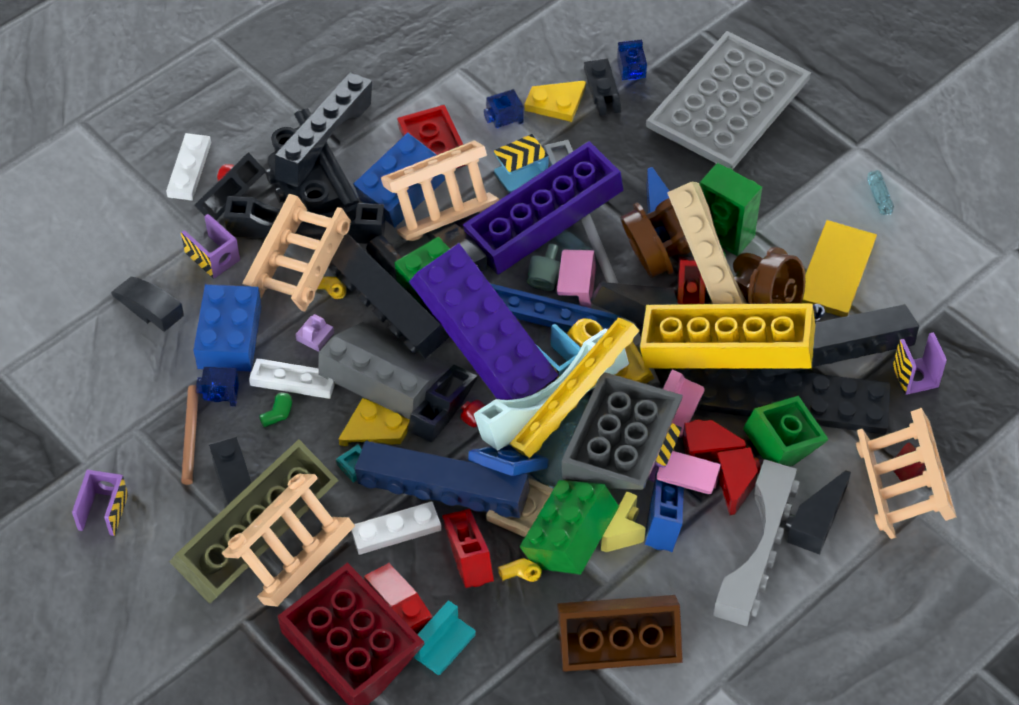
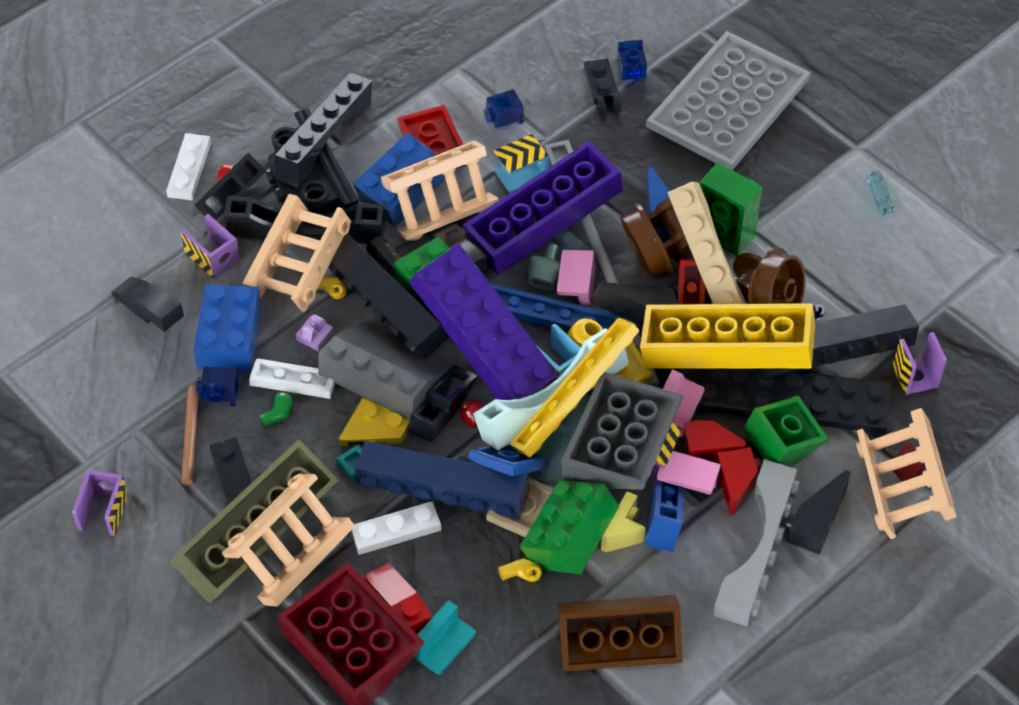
(468, 548): red slope -> none
(556, 100): yellow wing -> none
(837, 267): yellow tile -> none

